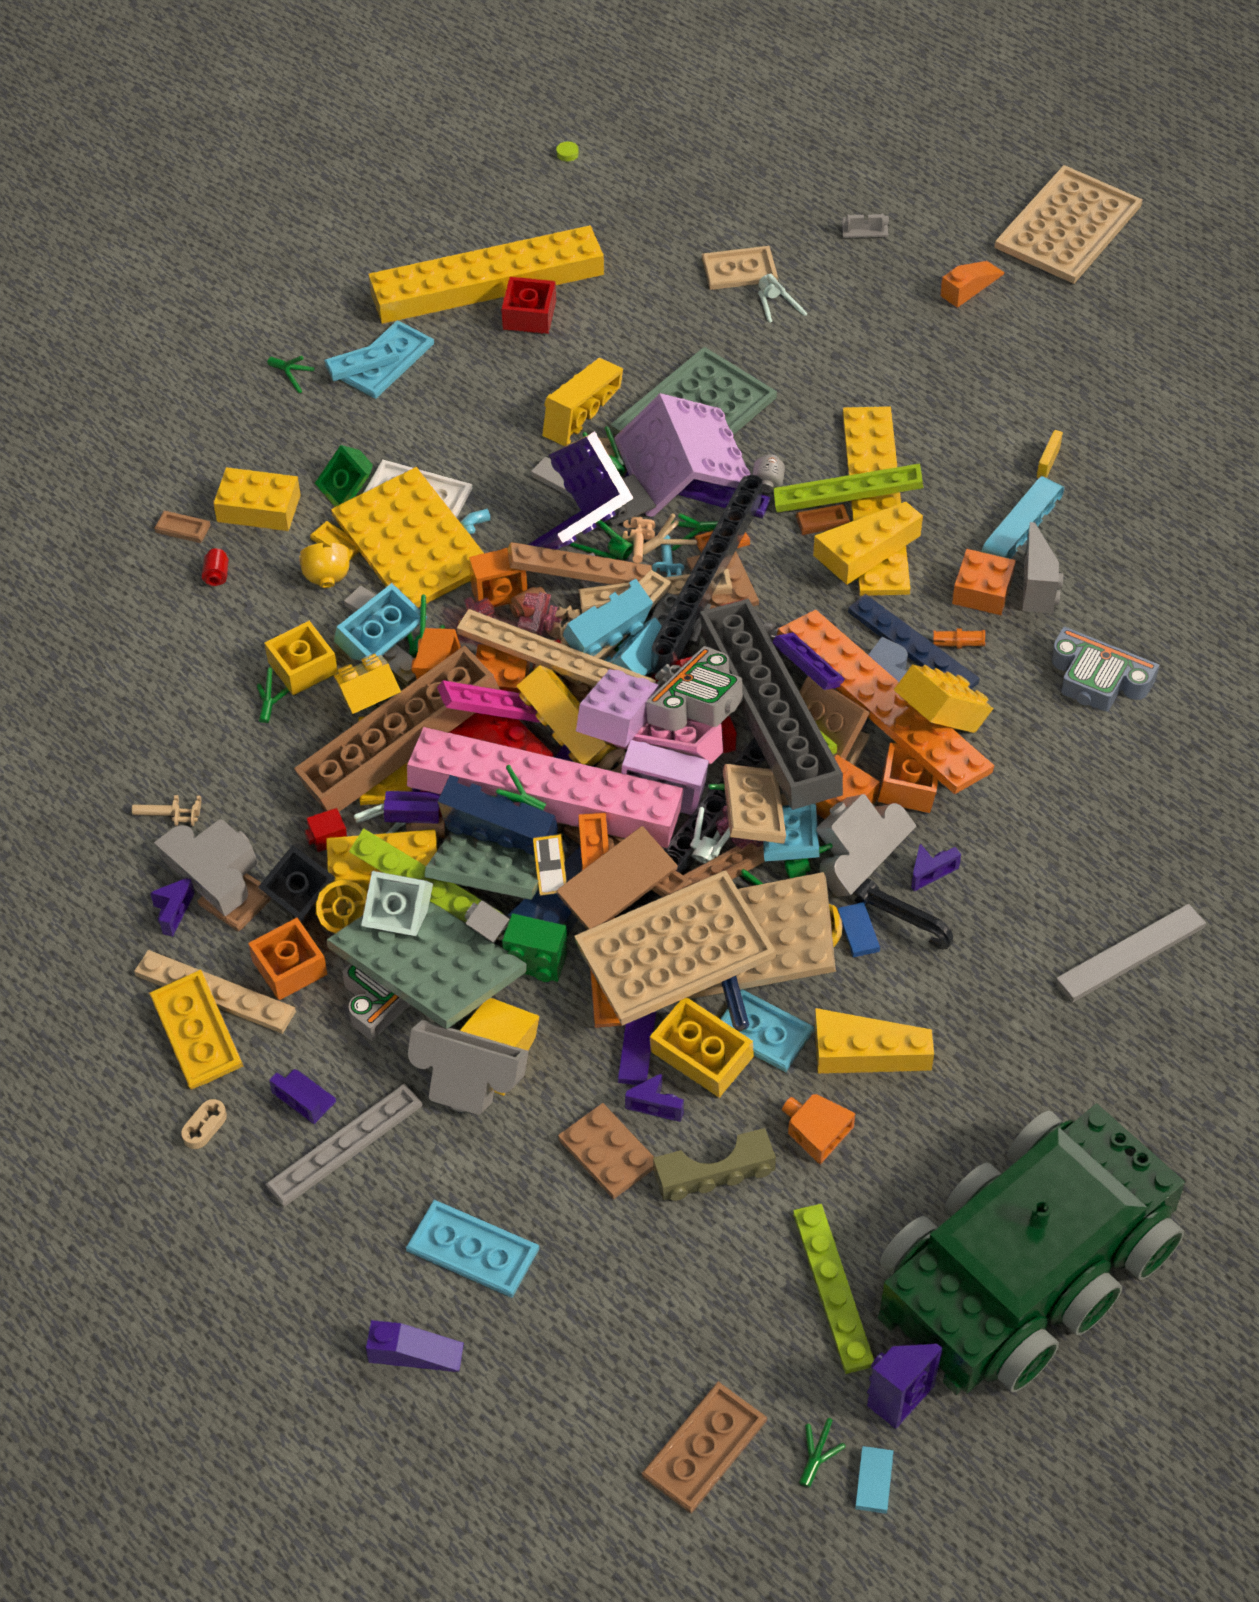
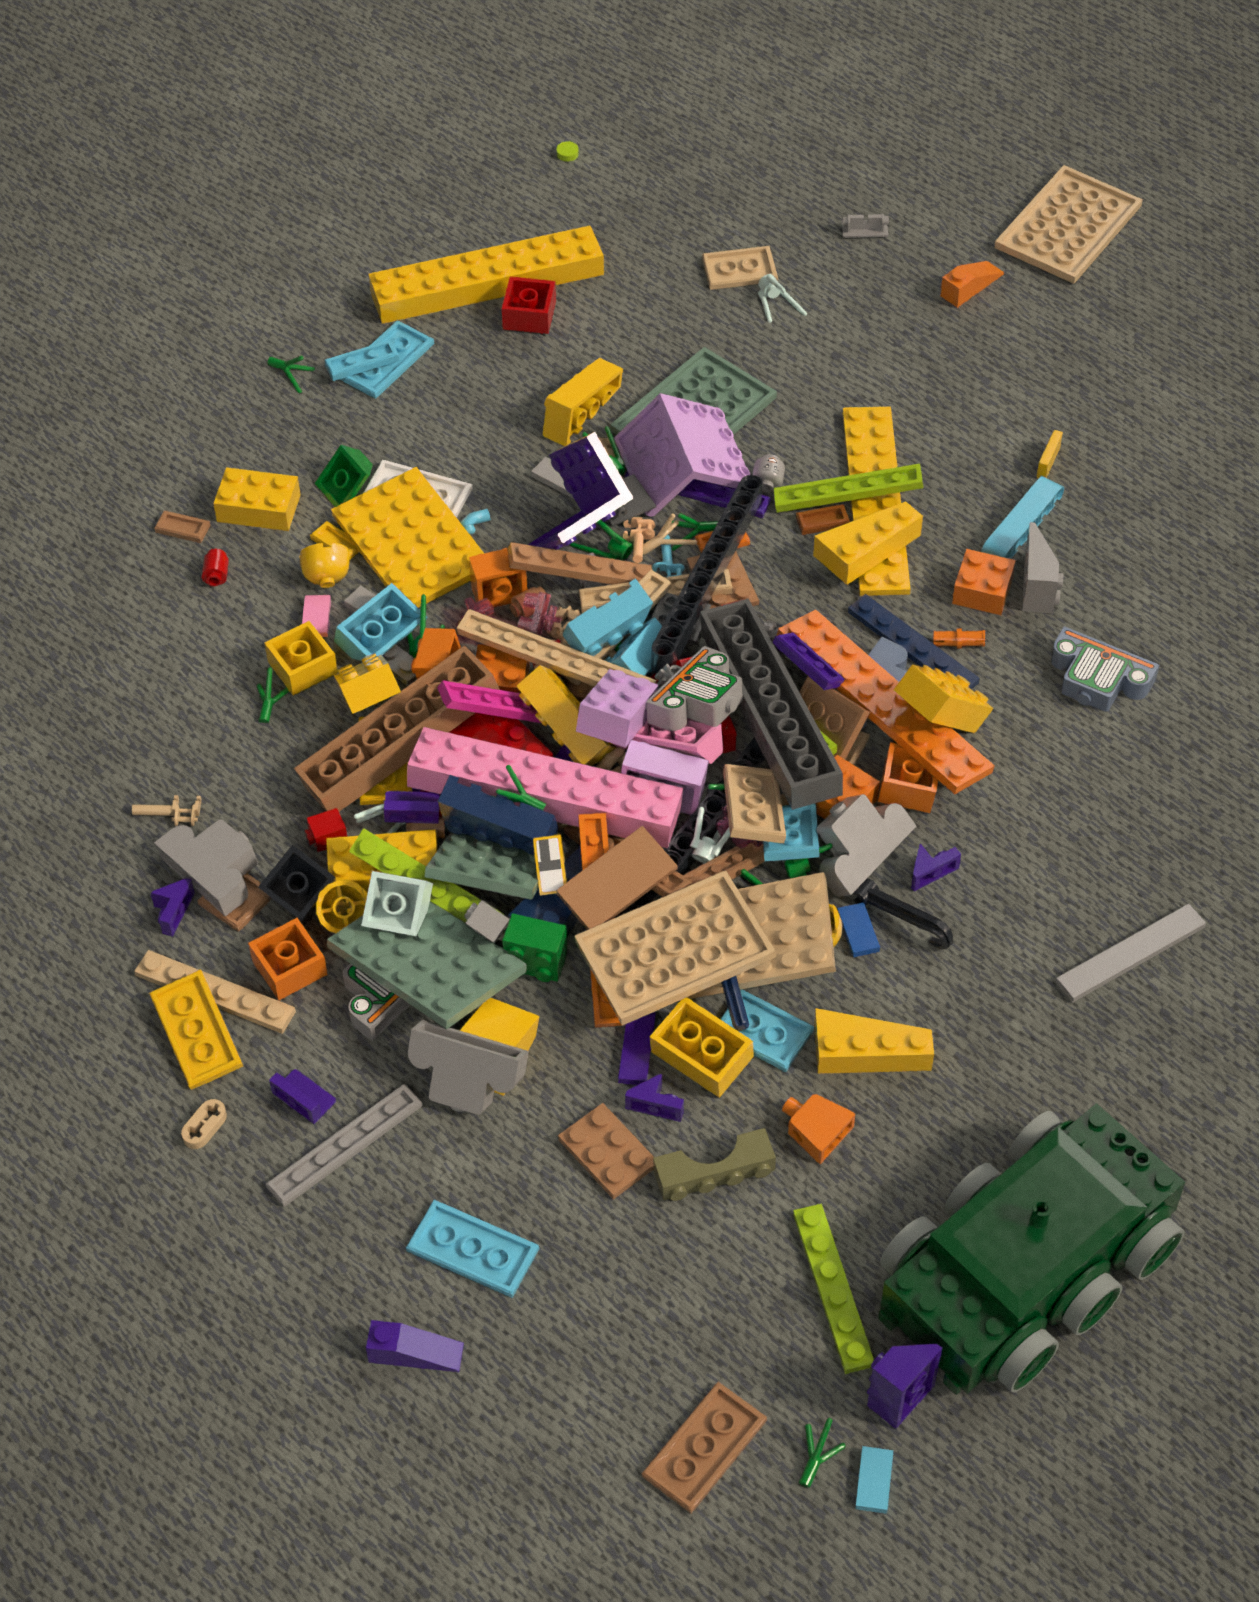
(317, 611): none -> bright pink slope

